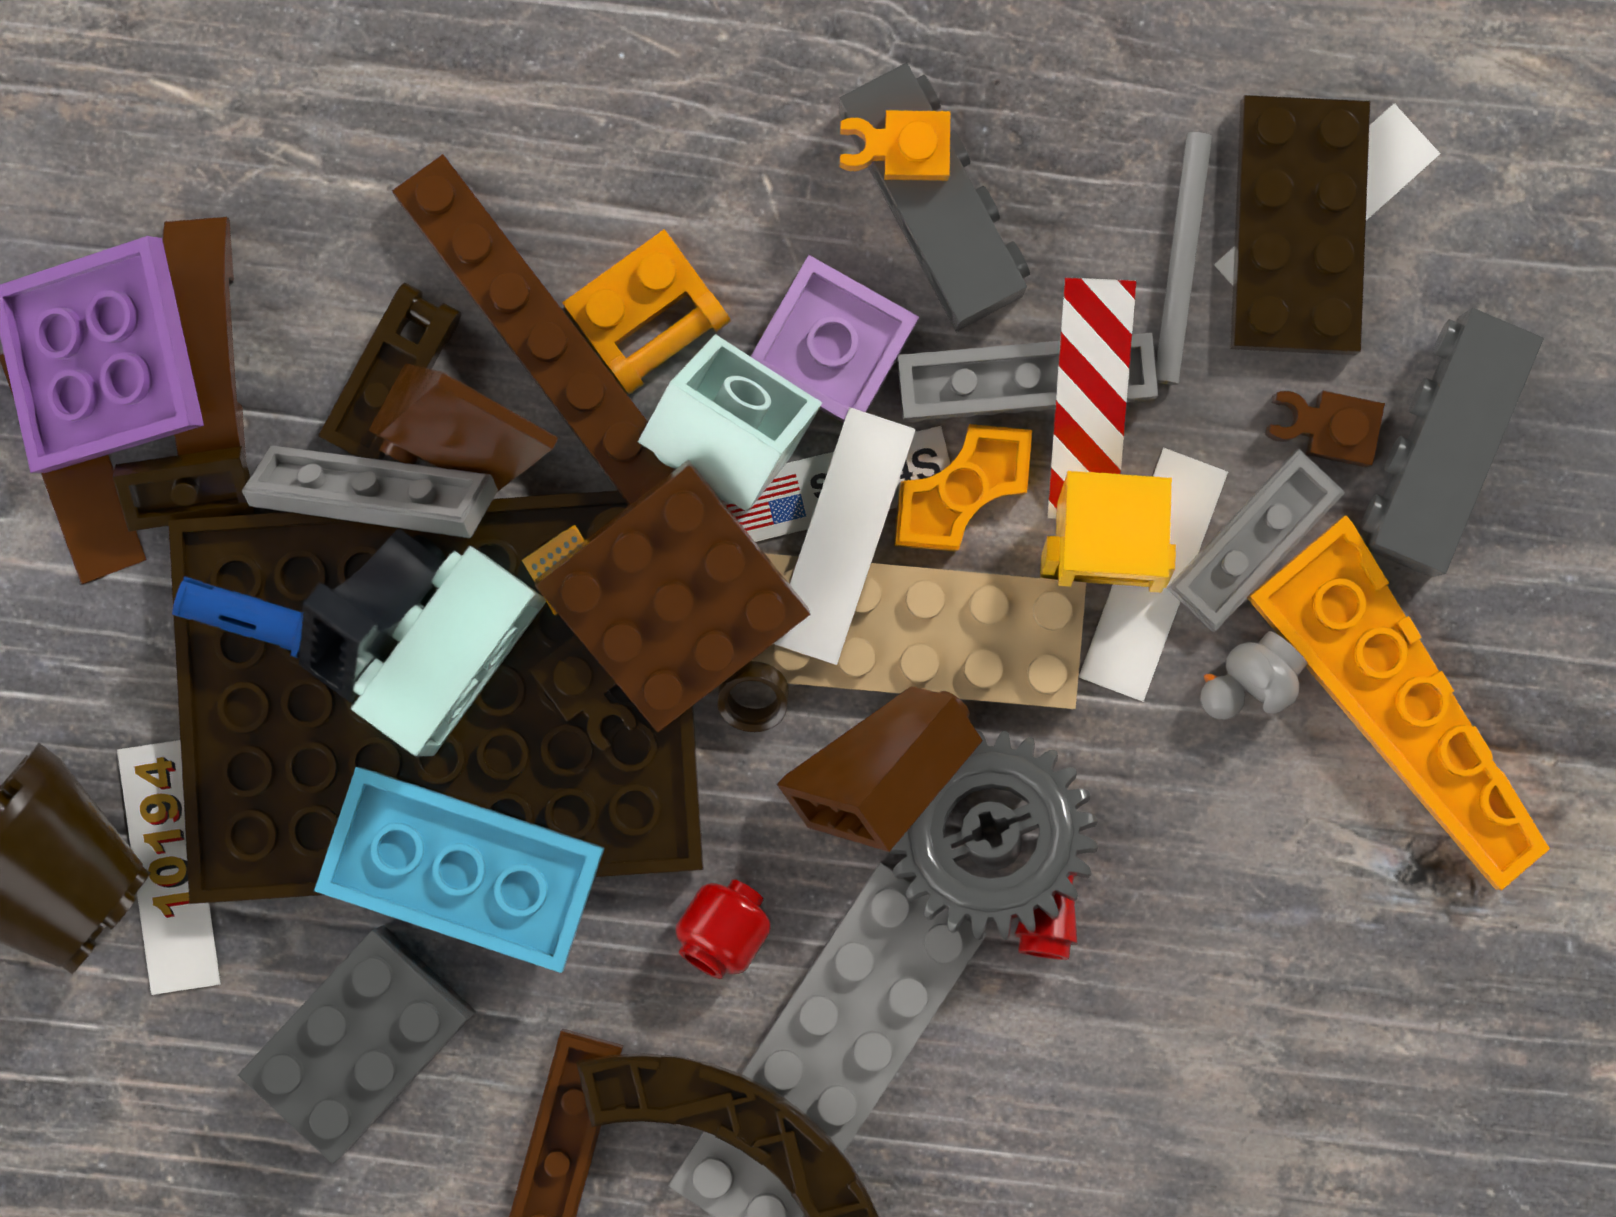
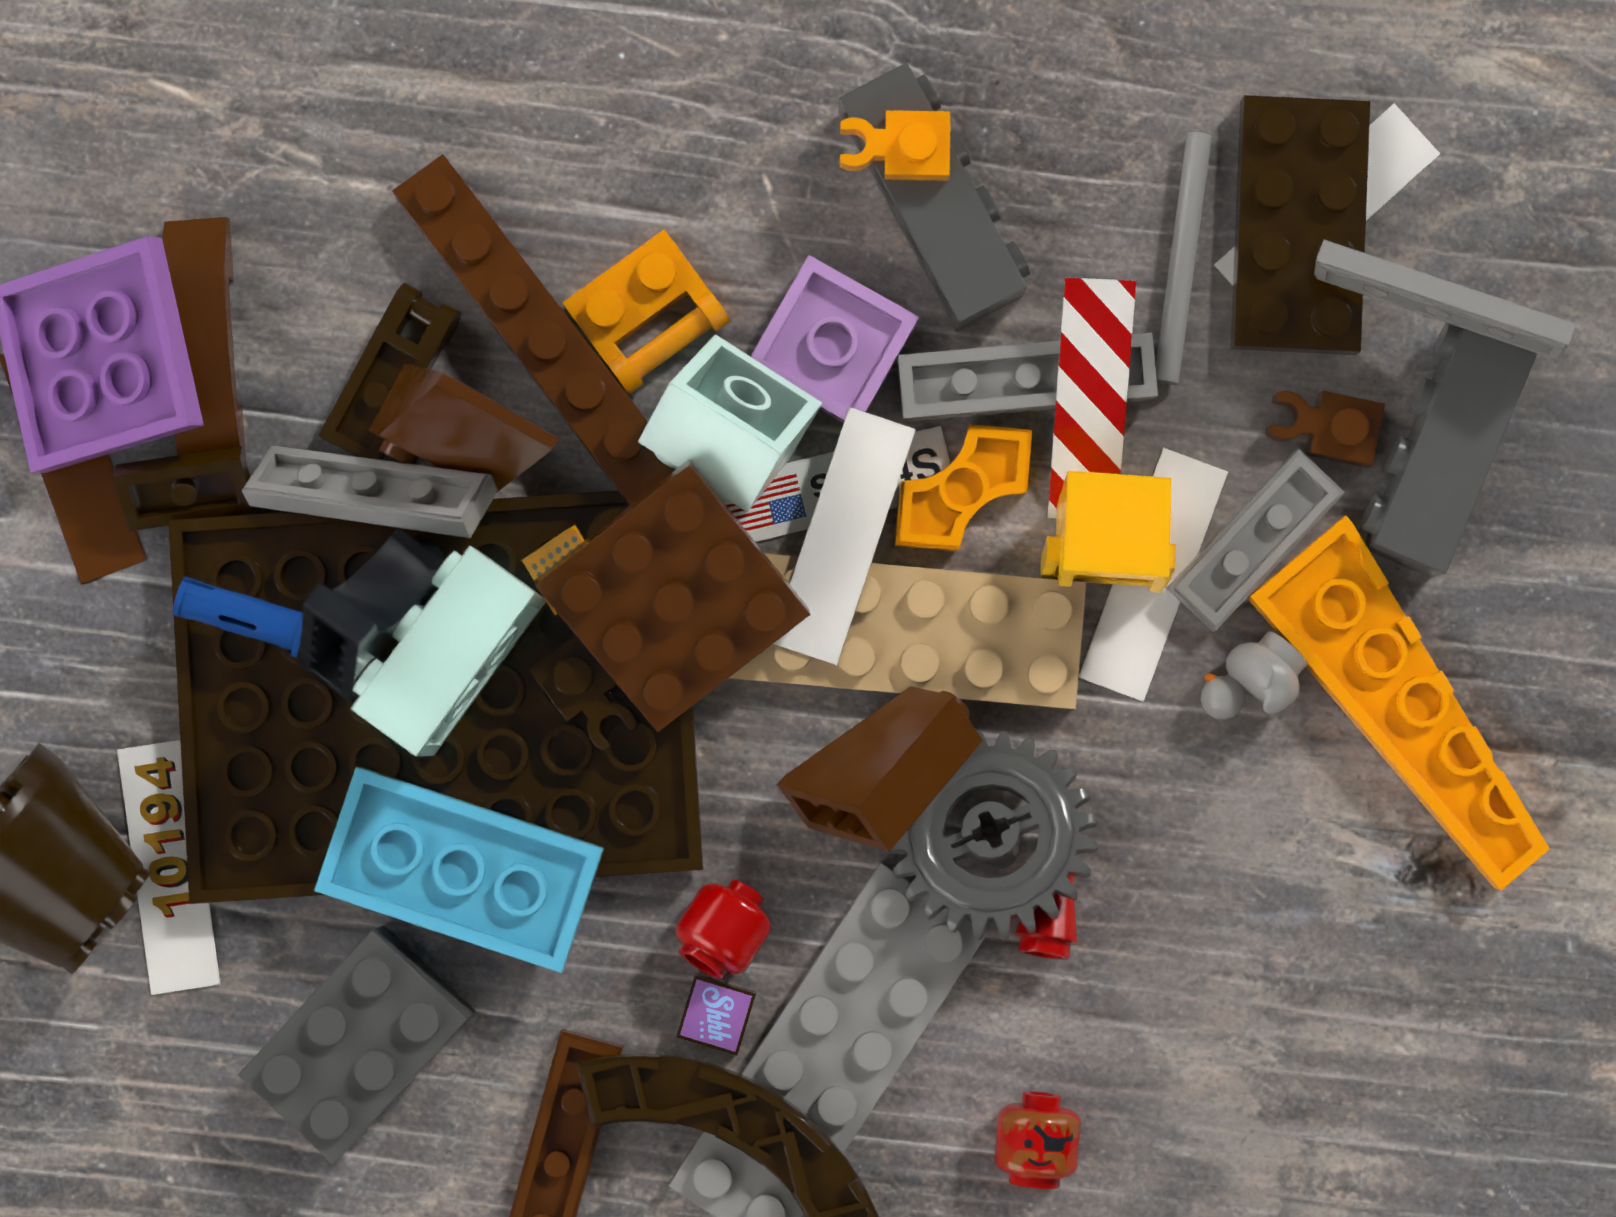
(716, 1014): none -> medium lavender tile
(754, 719): dark brown piece -> none
(1037, 1141): none -> head
(1443, 300): none -> light grey tile

